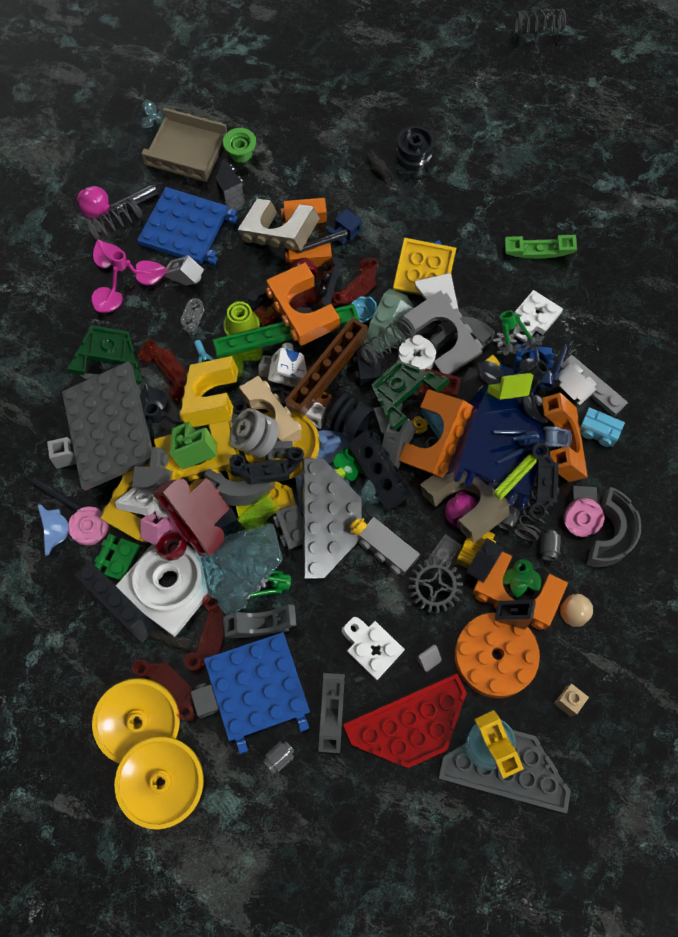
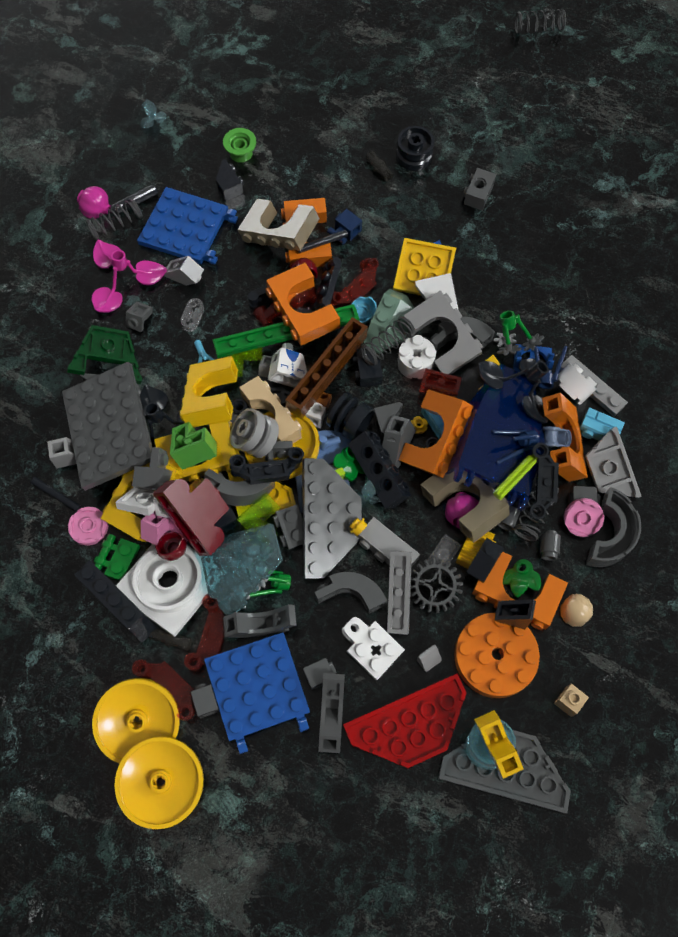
(54, 527): medium blue hat -> none
(137, 315): none -> dark grey bracket
(170, 366): clear red plate -> none
(186, 145): dark tan panel -> none
(240, 319): lime piece -> none
(279, 756): dark grey brick -> none
(315, 672): none -> dark grey brick
(355, 584): none -> dark grey arch
(398, 384): dark green wing -> none
(399, 592): none -> light grey plate
(479, 188): none -> dark grey brick
(512, 386): lime panel -> none
(534, 321): white plate -> none
(540, 248): bright green slope -> none
(611, 465): none -> light grey wing

